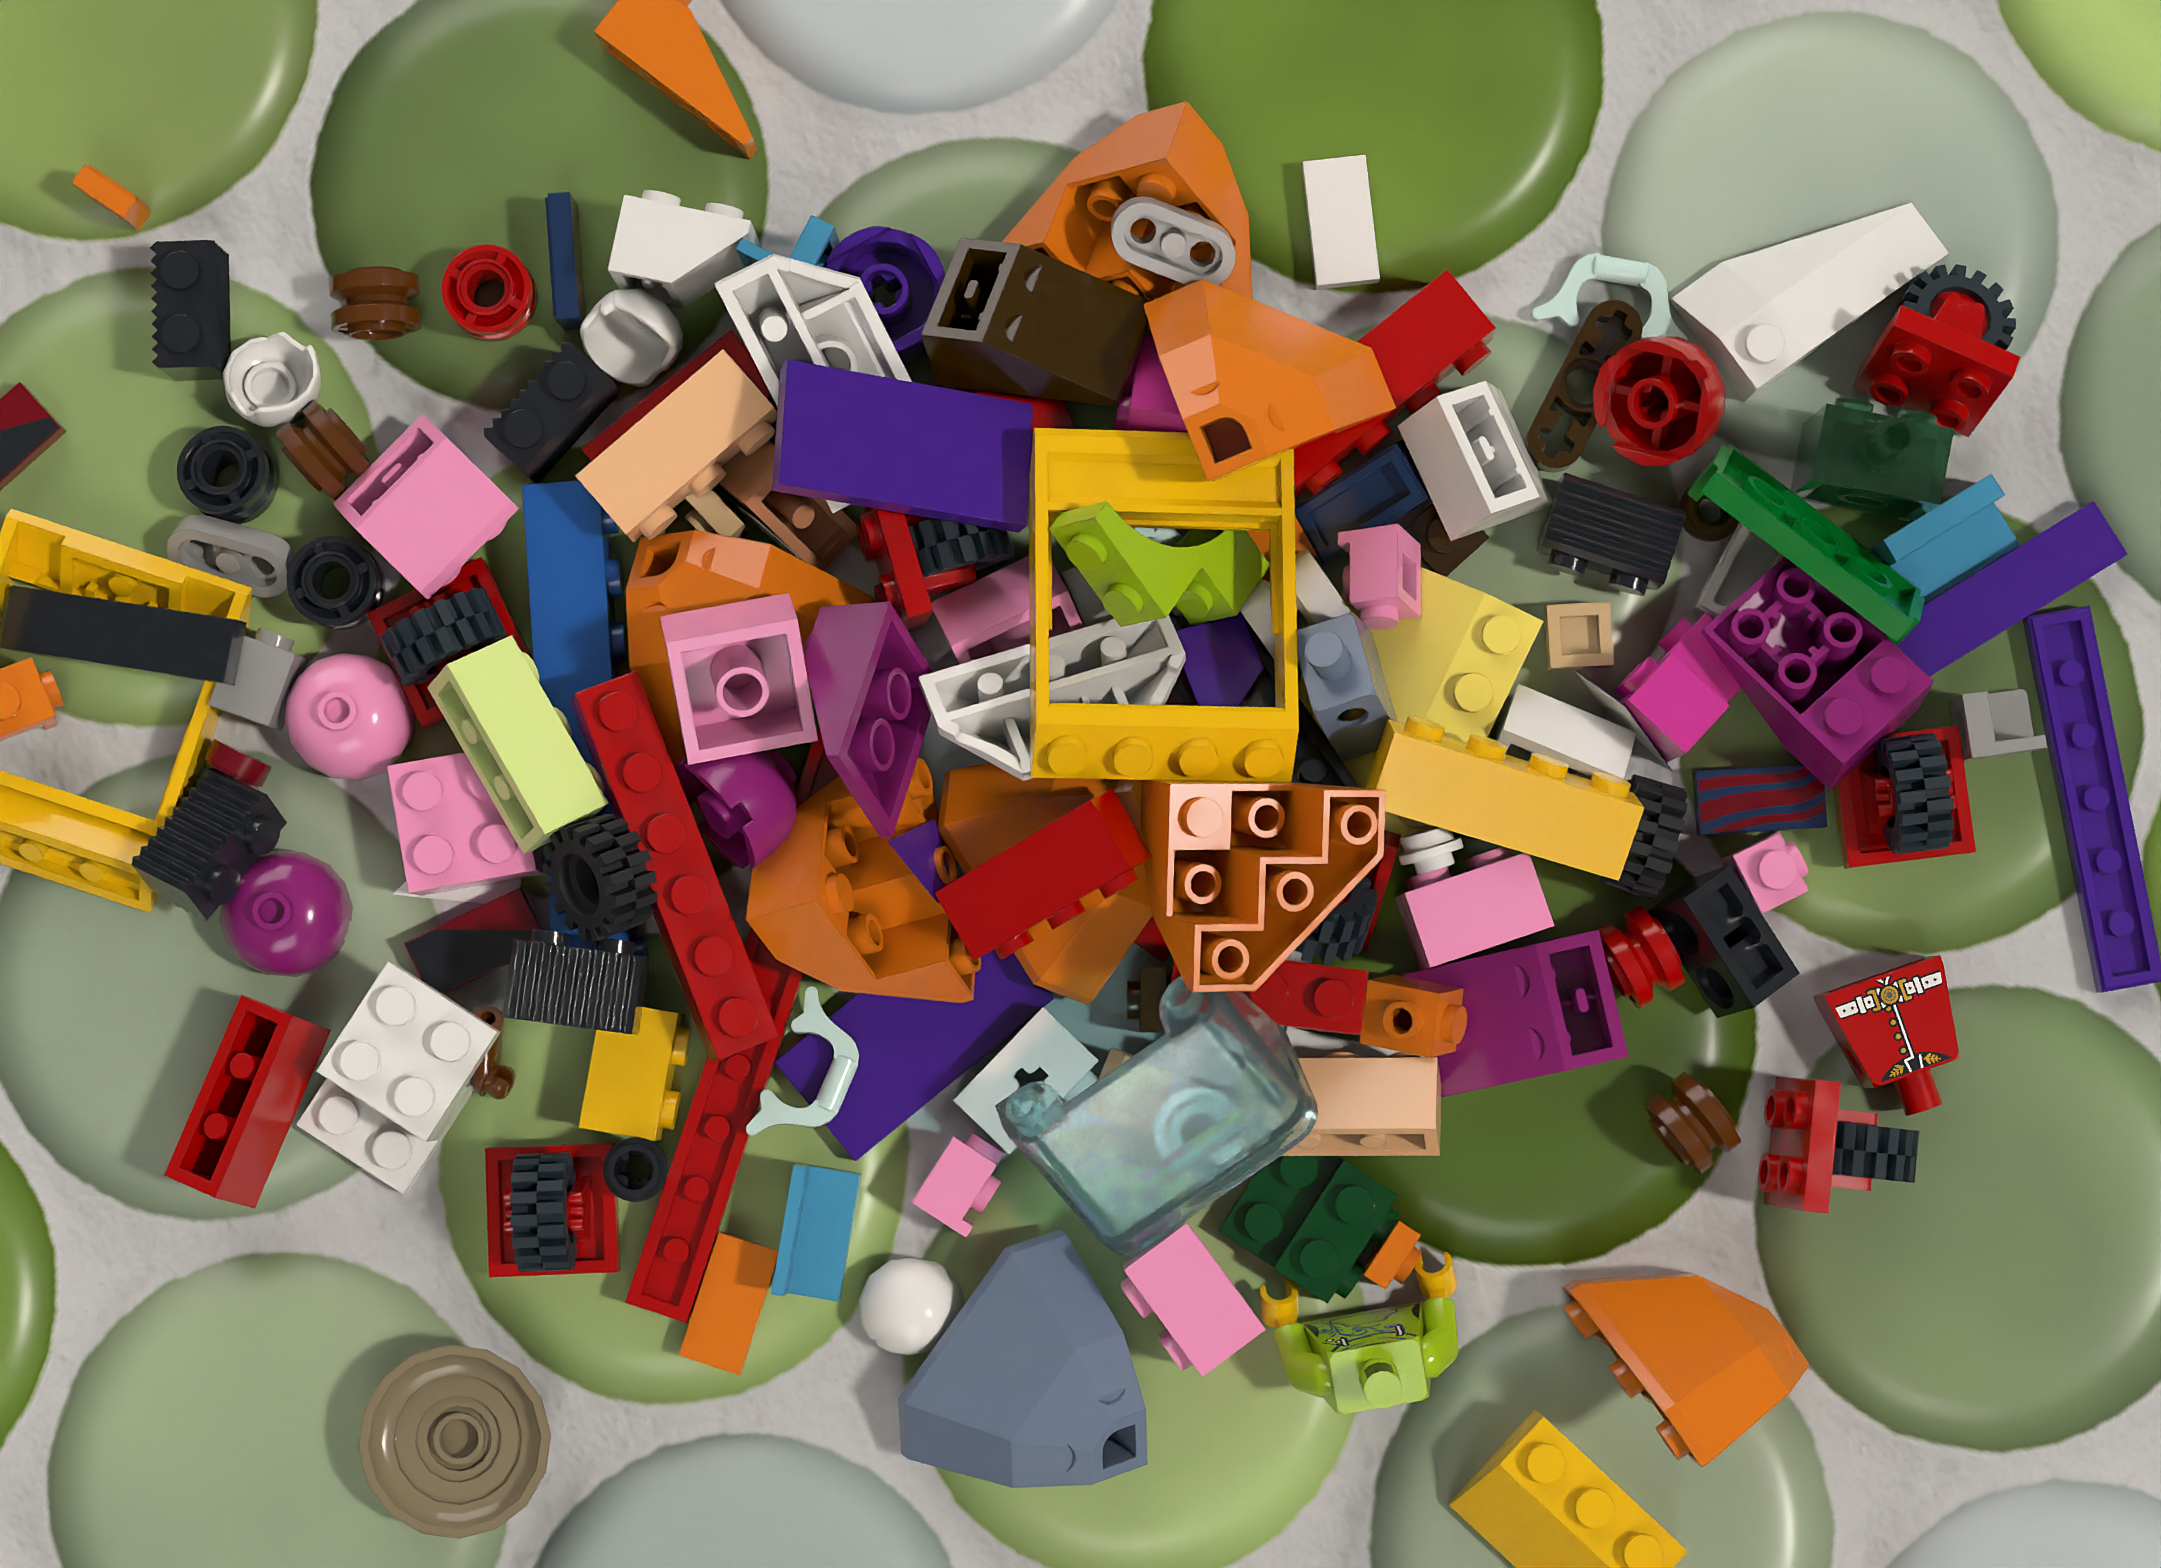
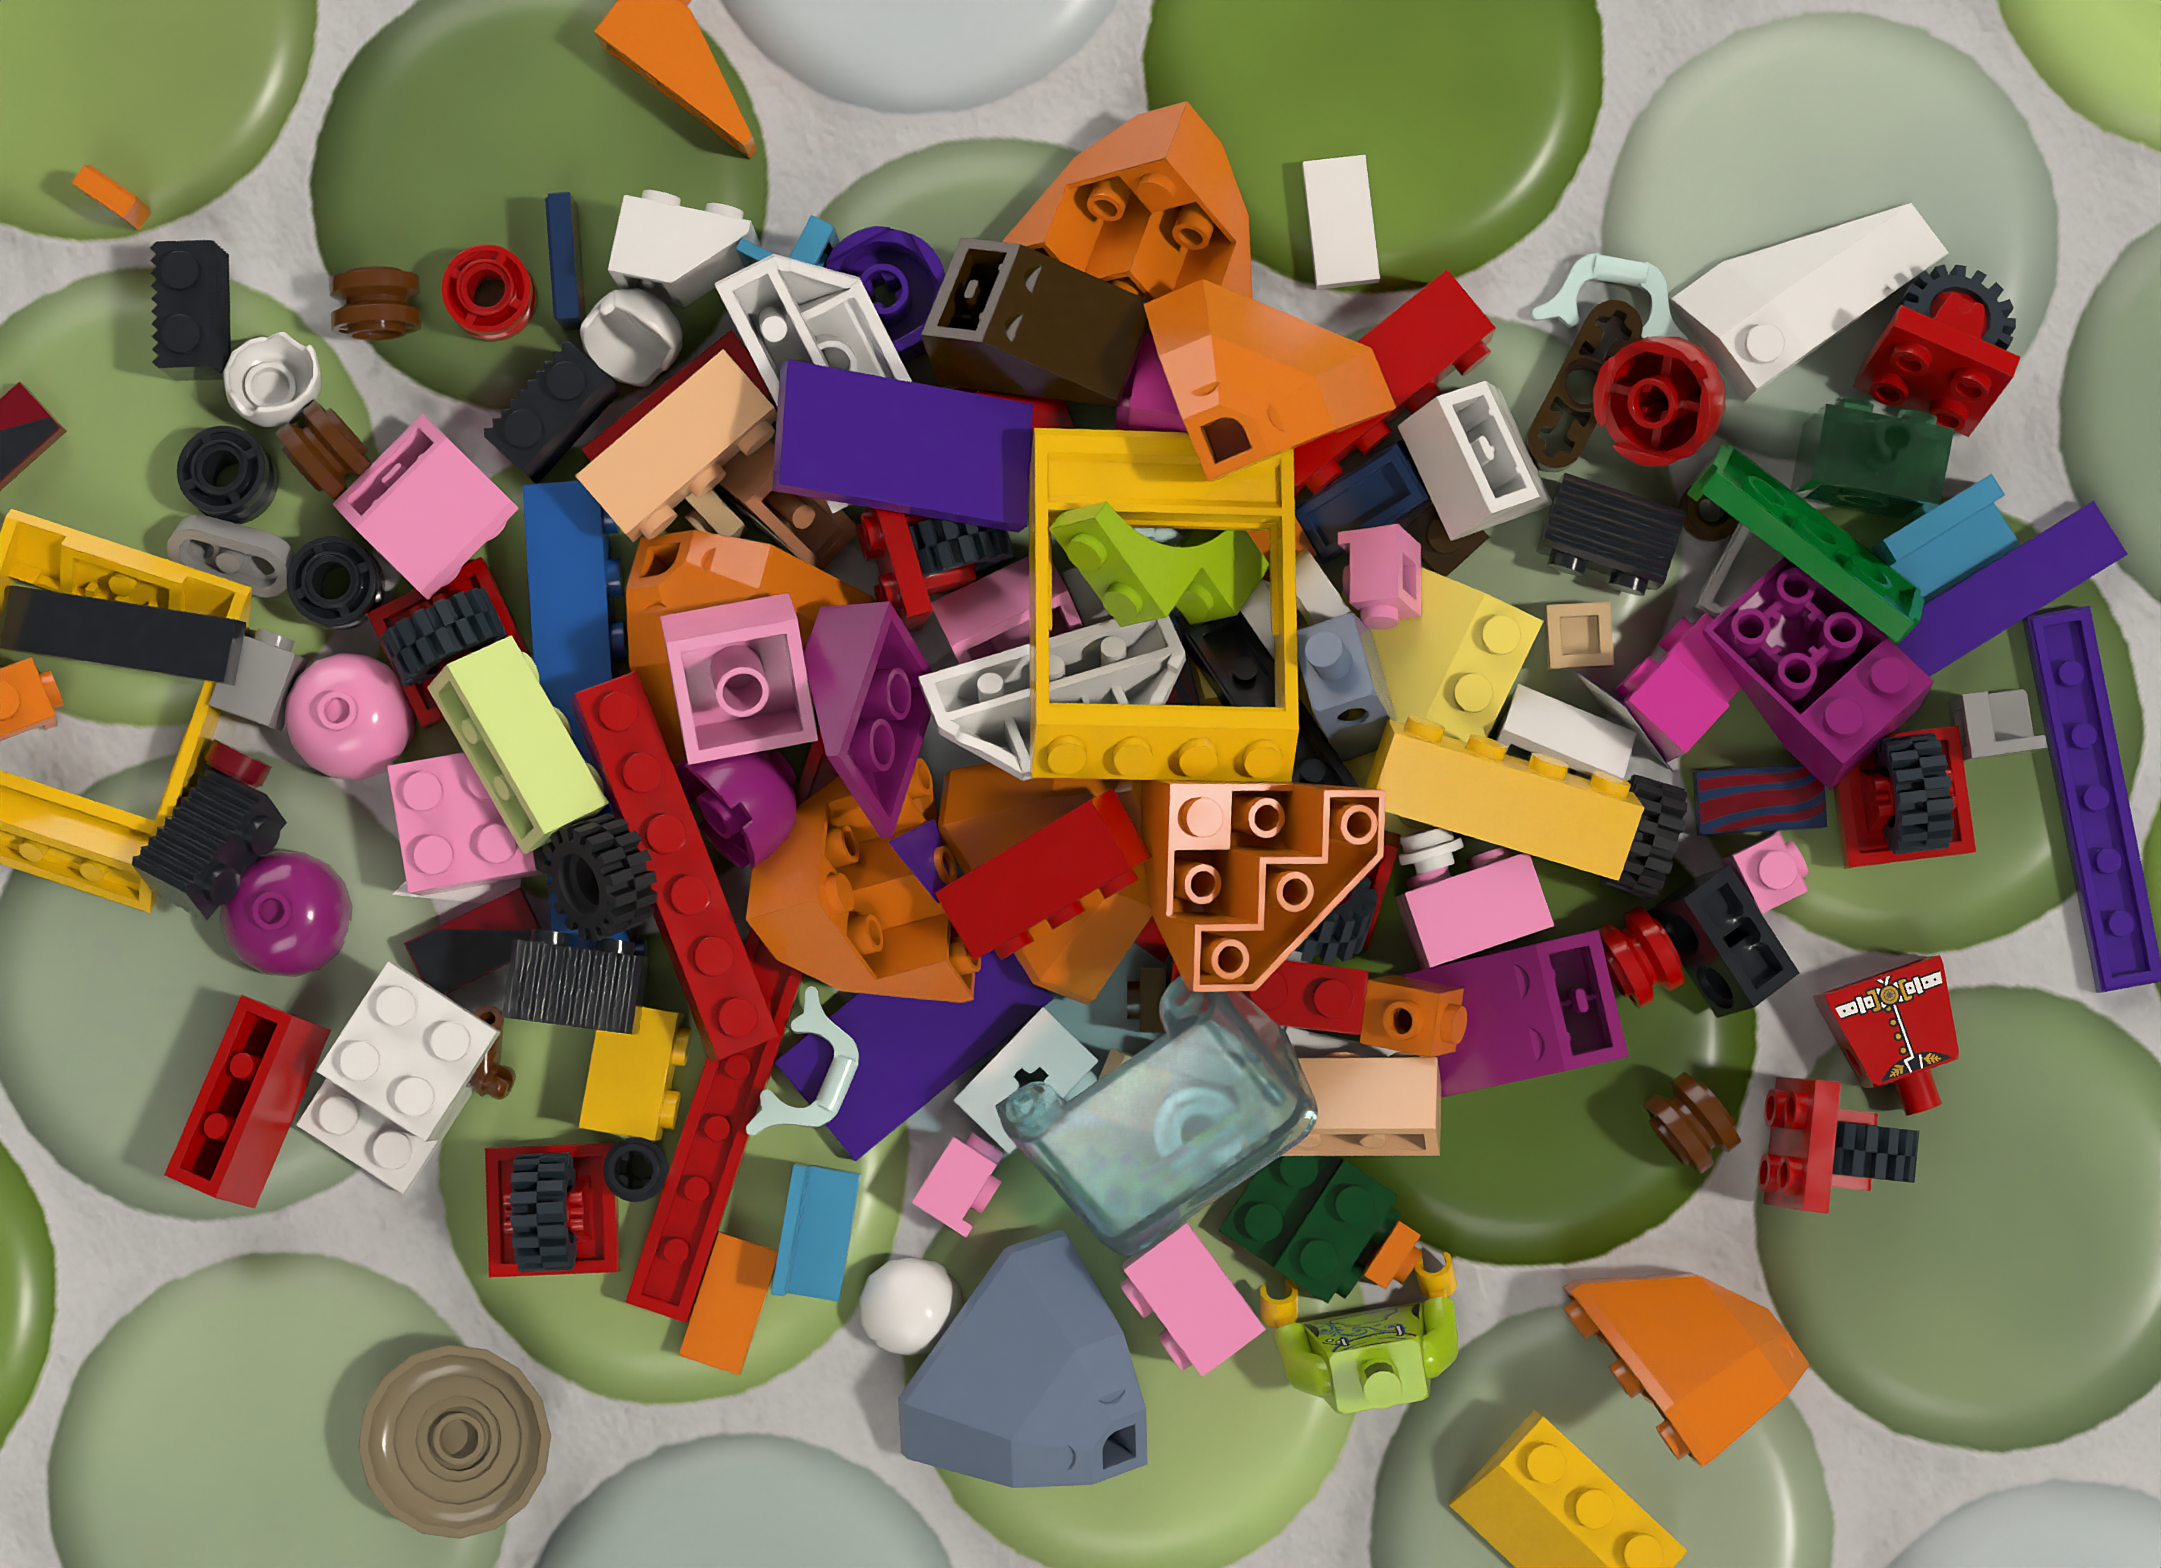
(1169, 244): light grey plate -> none
(1220, 661): dark purple sticker -> none

